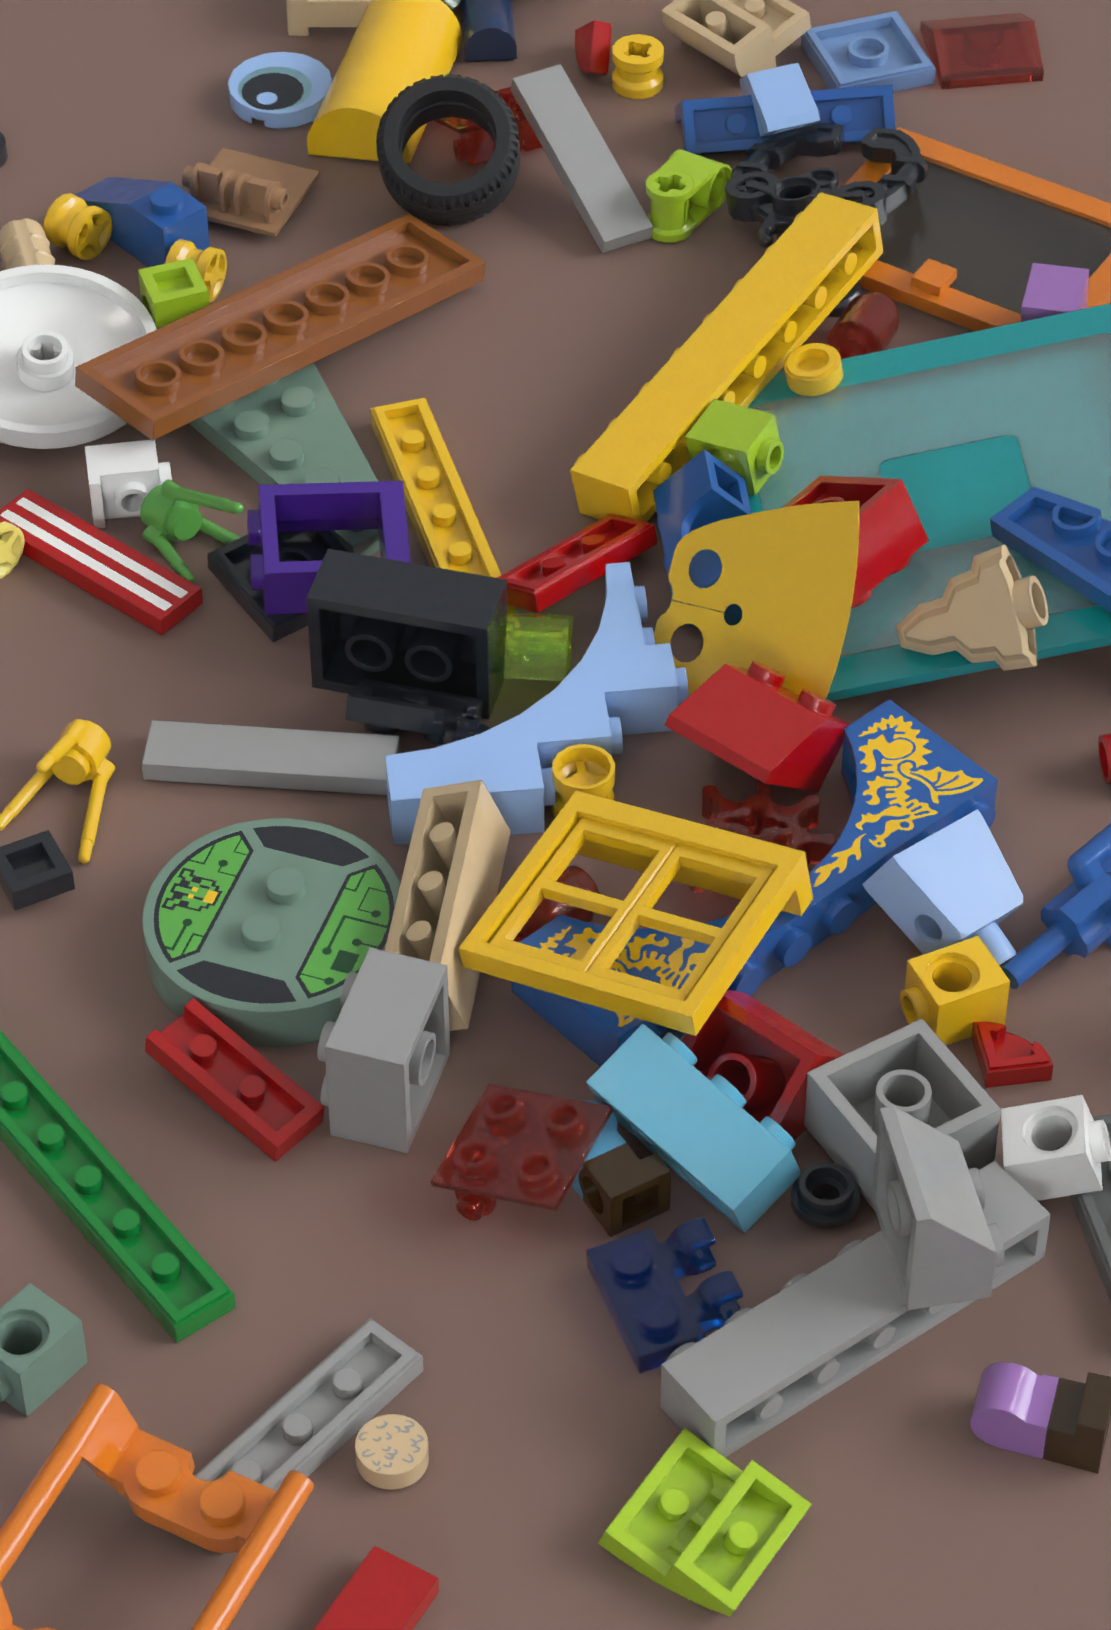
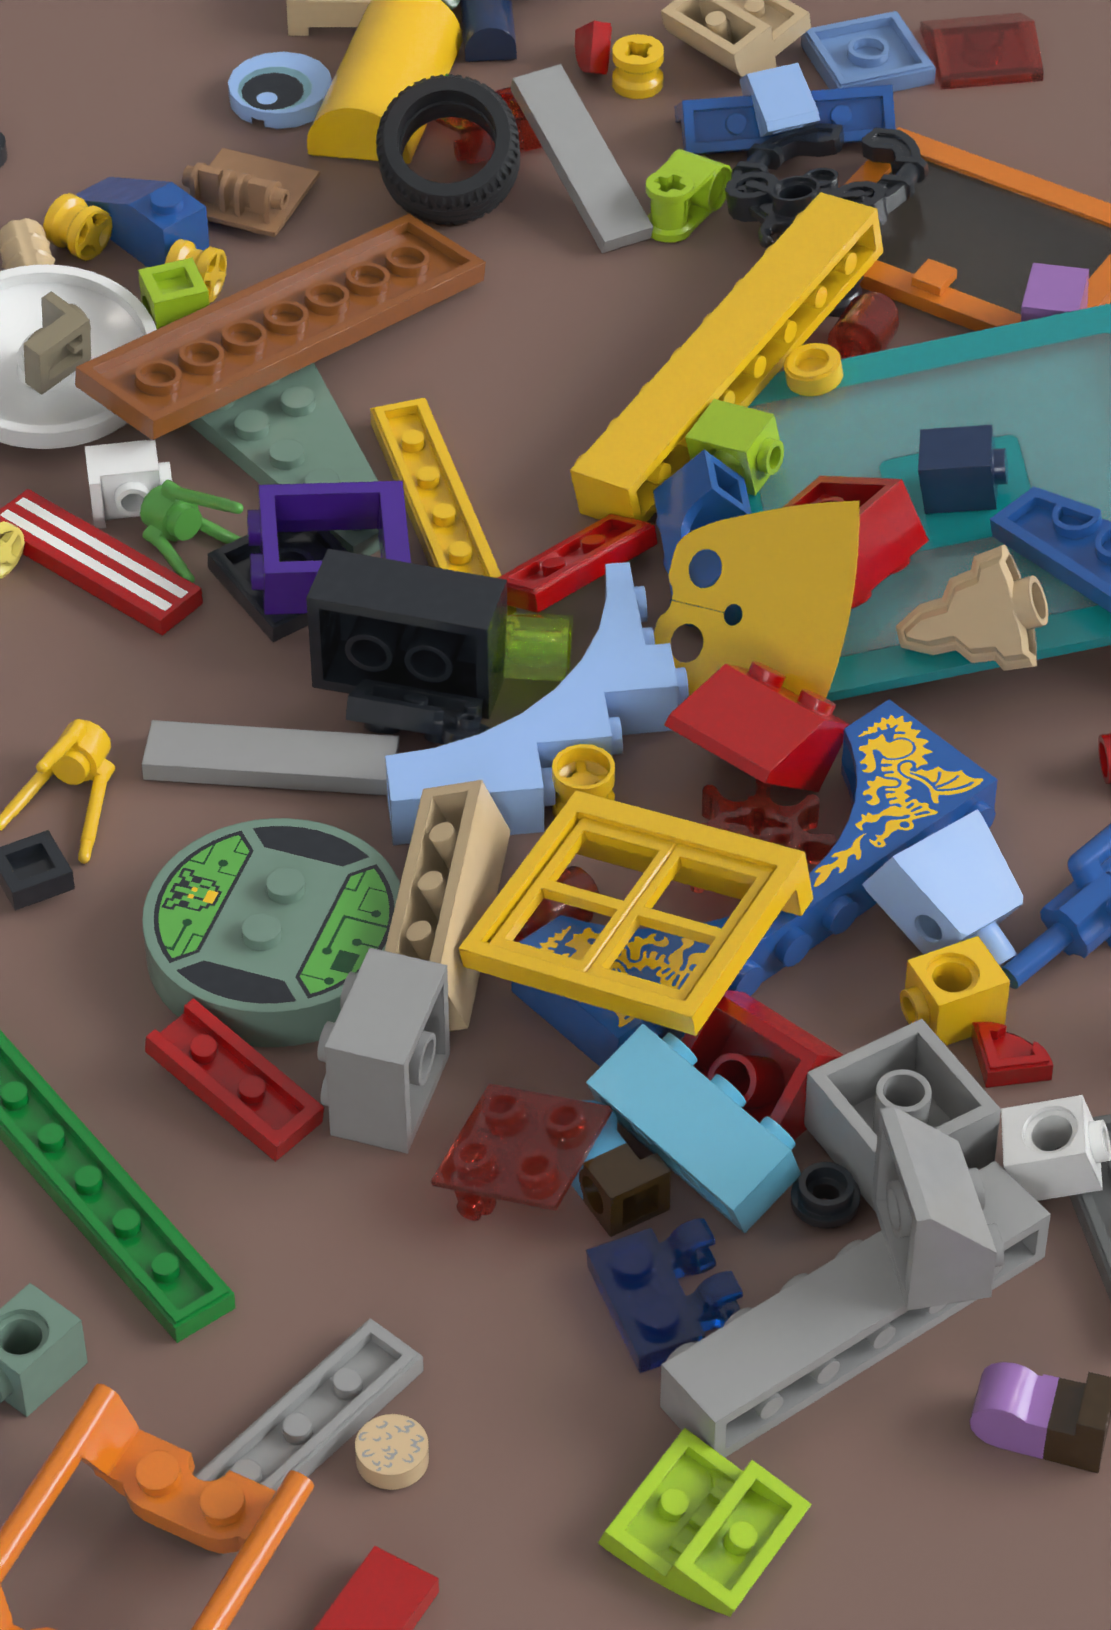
(58, 346): none -> dark tan bracket
(960, 469): none -> dark blue brick

